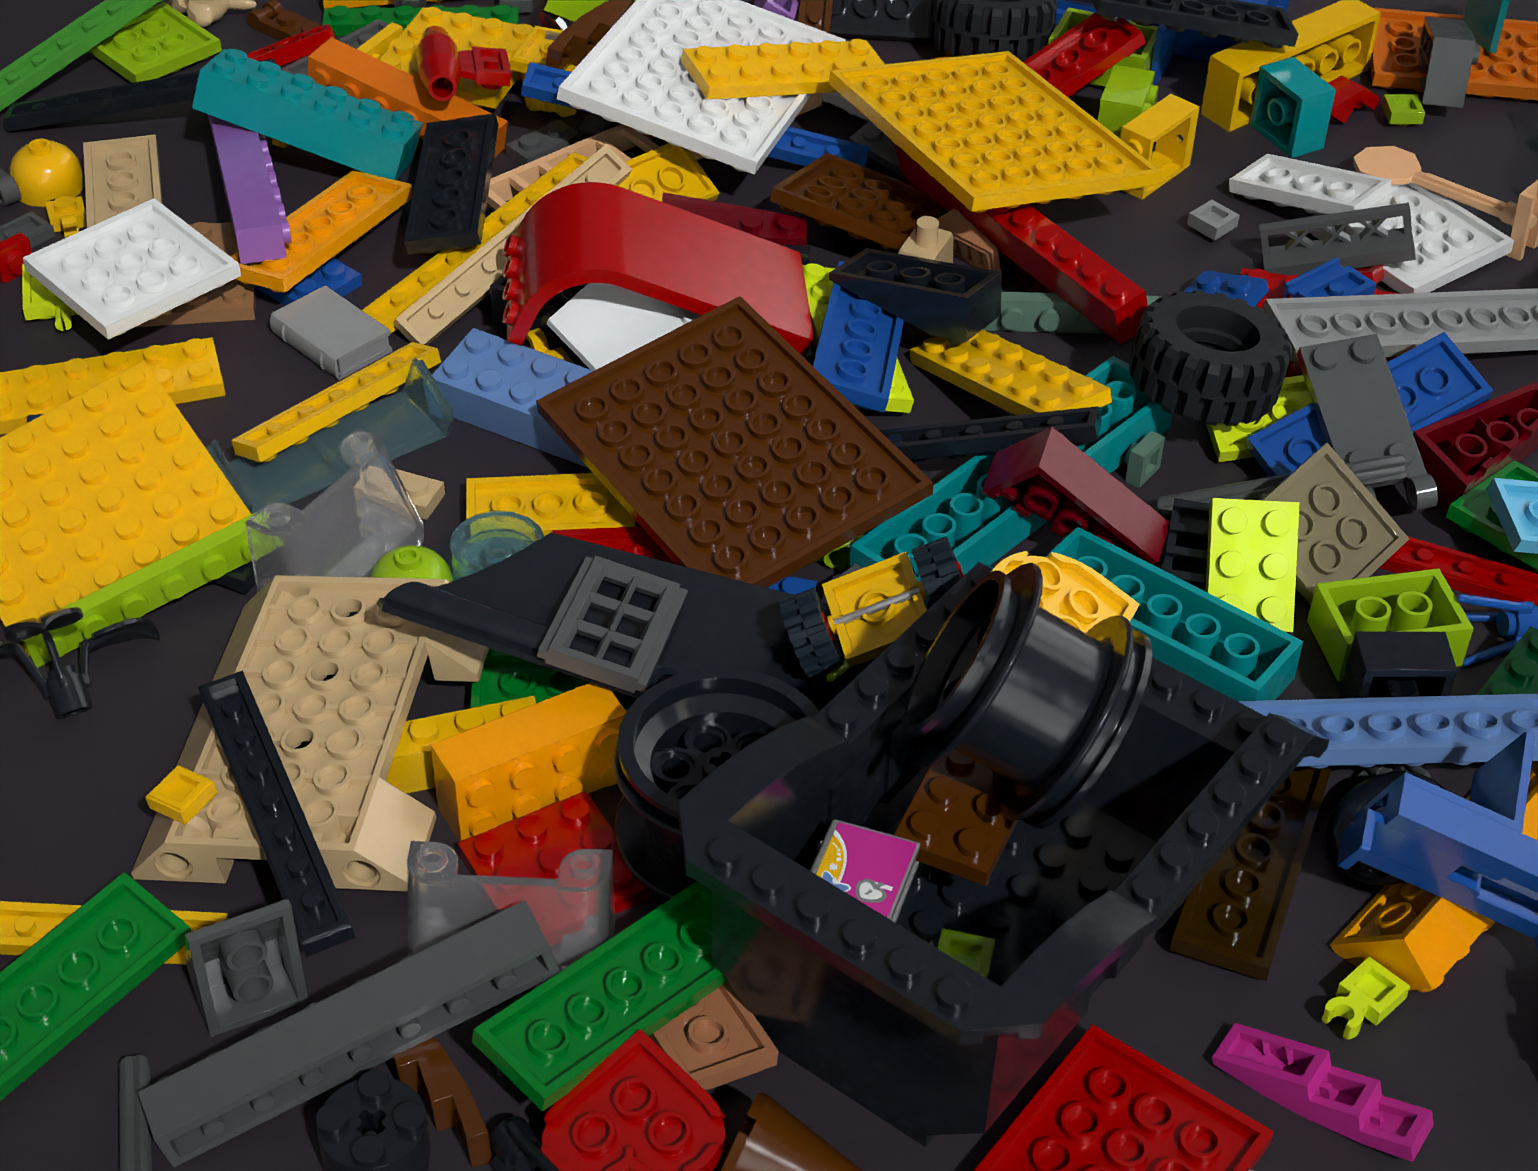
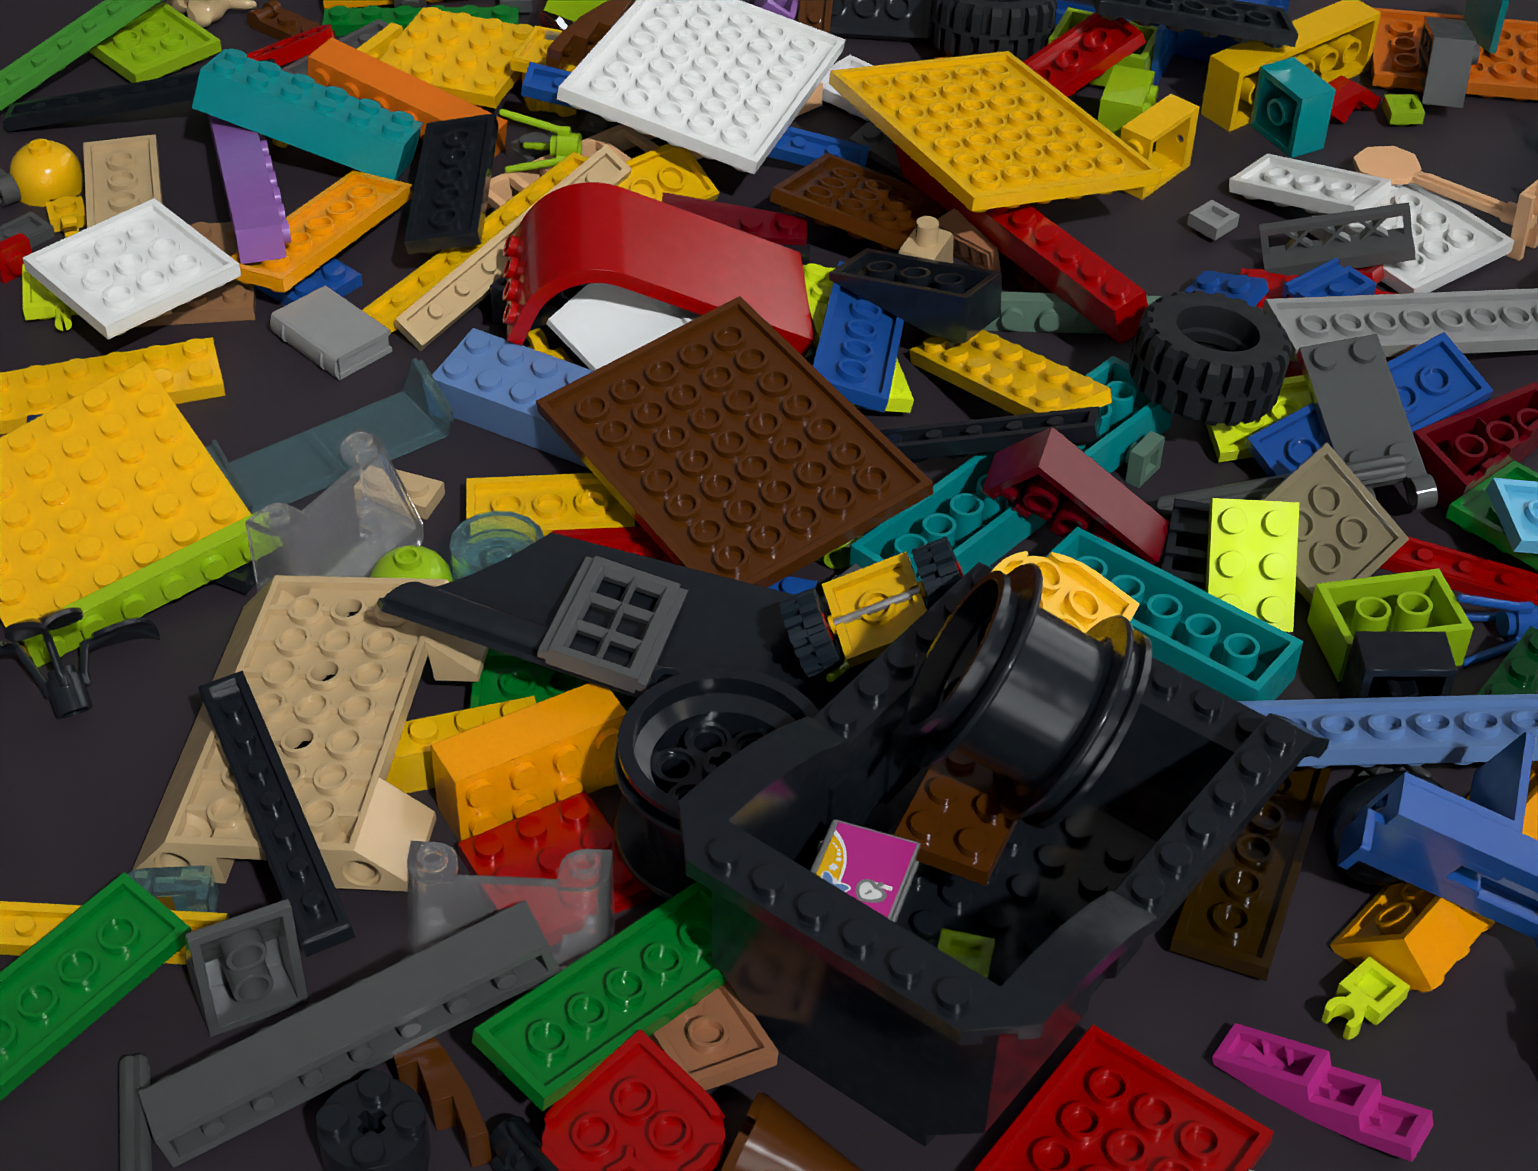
(181, 794): yellow tile -> none
(181, 887): none -> clear light blue leg
(332, 403): yellow plate -> none
(443, 65): red plate -> none
(560, 145): none -> lime plant
(773, 68): yellow plate -> none

